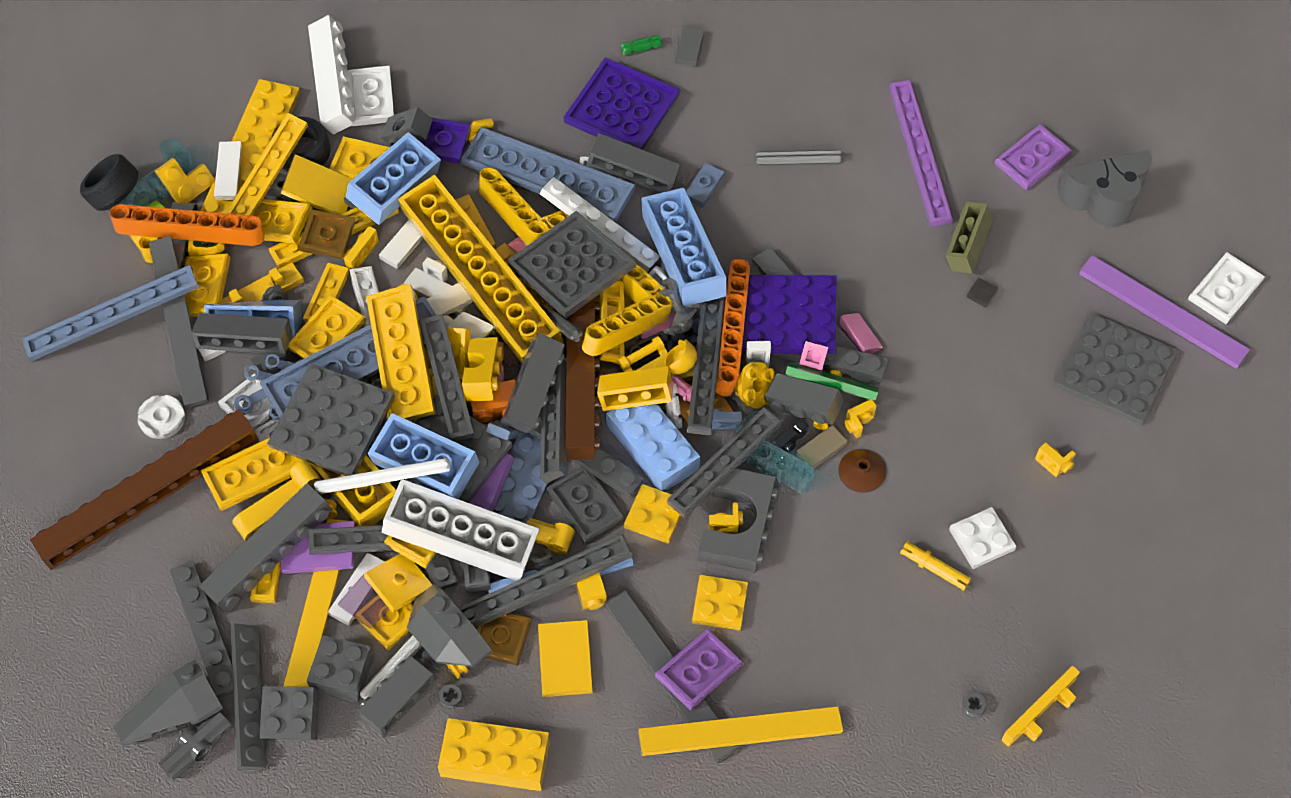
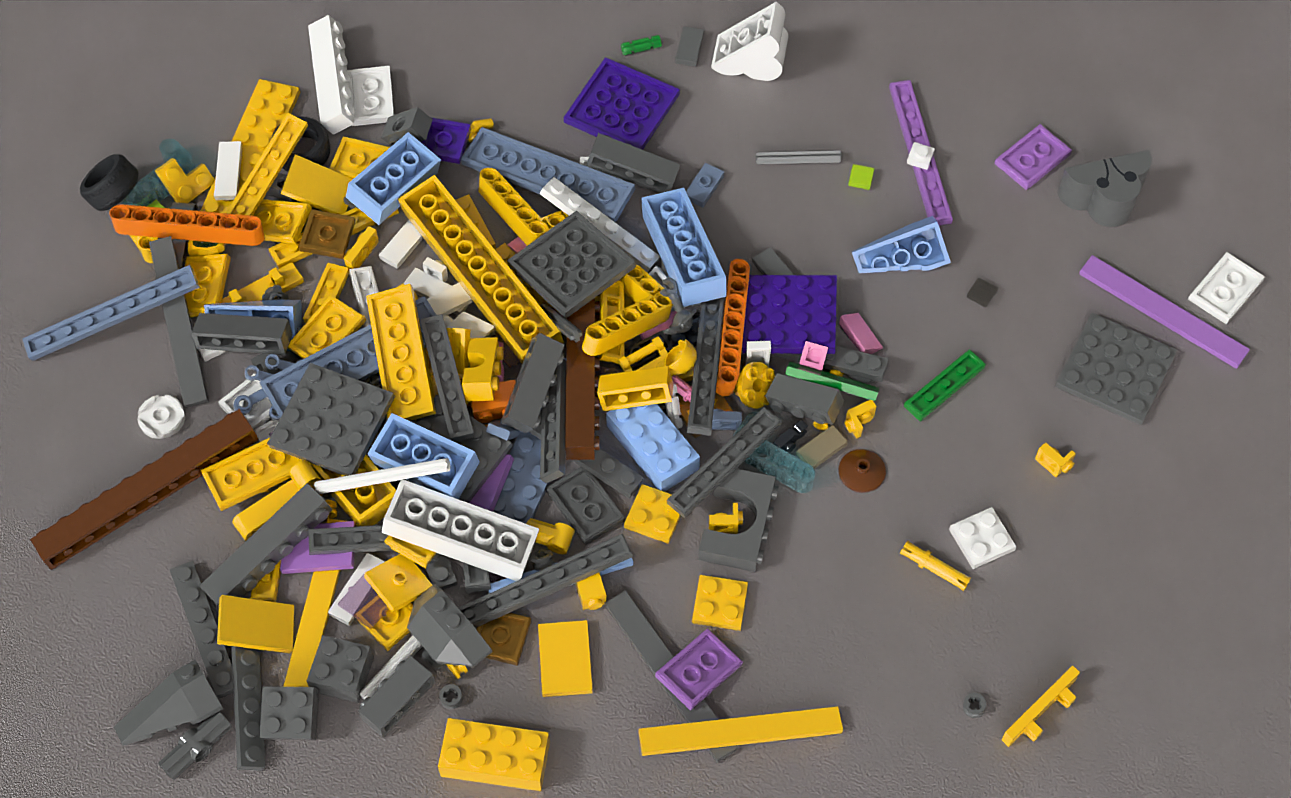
(255, 624): none -> yellow tile
(753, 46): none -> white brick
(861, 176): none -> lime tile
(909, 248): none -> medium blue wedge
(920, 155): none -> white plate
(944, 385): none -> green tile
(969, 237): olive brick -> none

